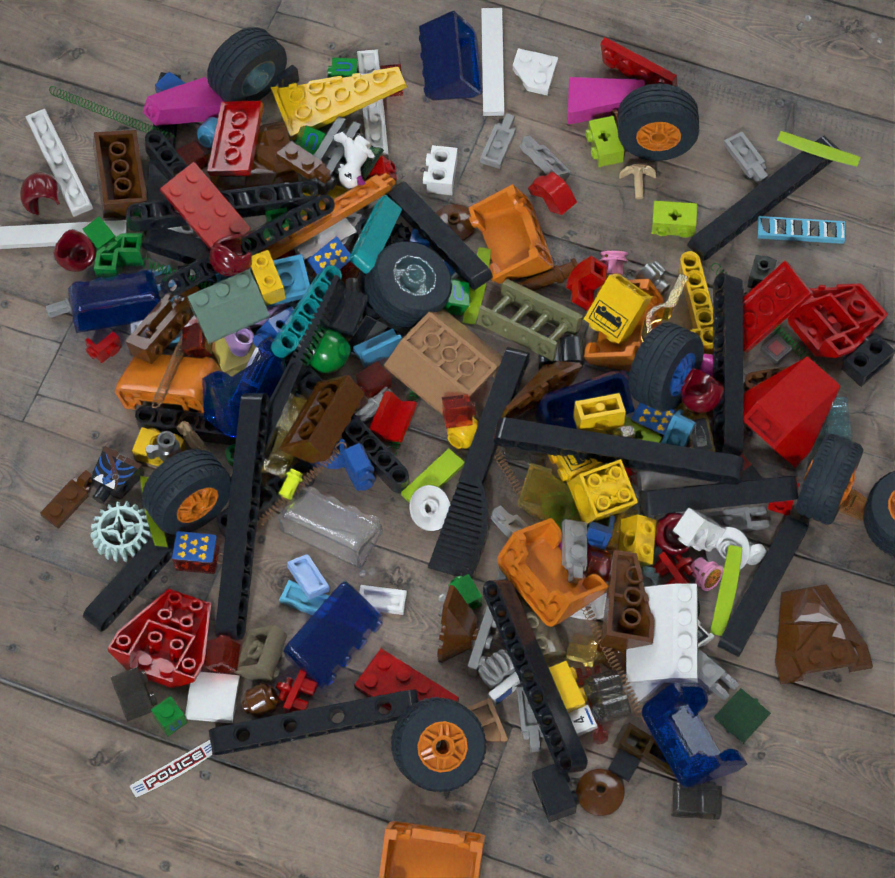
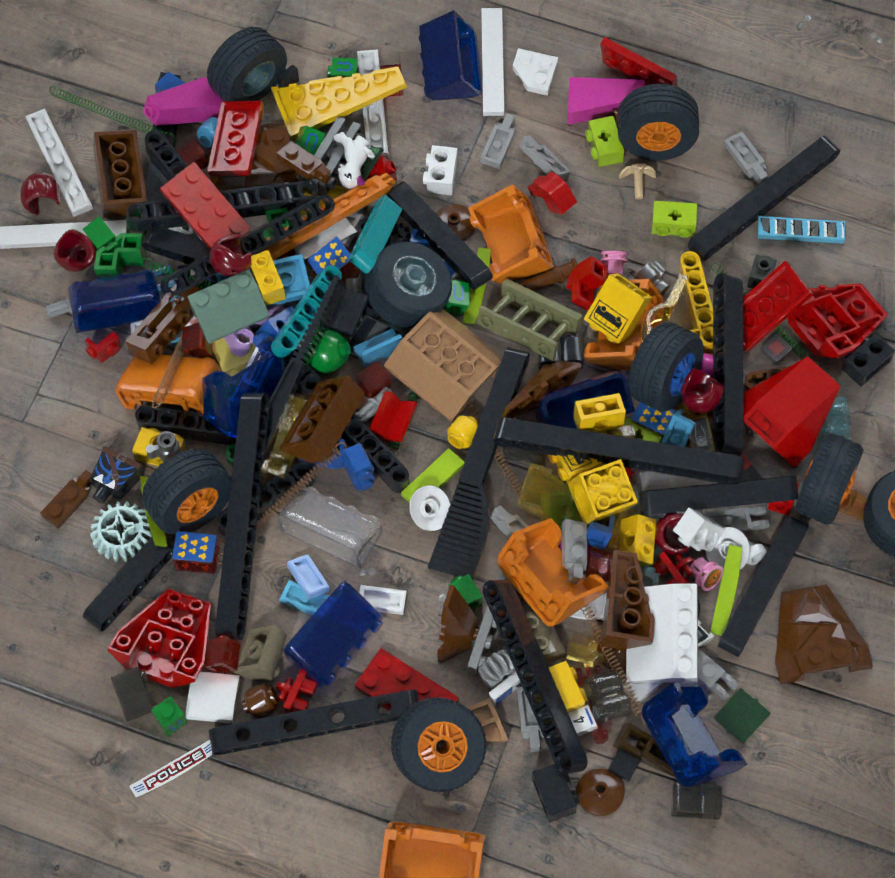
(191, 436): tan axle -> none
(290, 484): neon yellow pin -> none
(458, 411): clear red brick -> none
(818, 149): lime sticker -> none

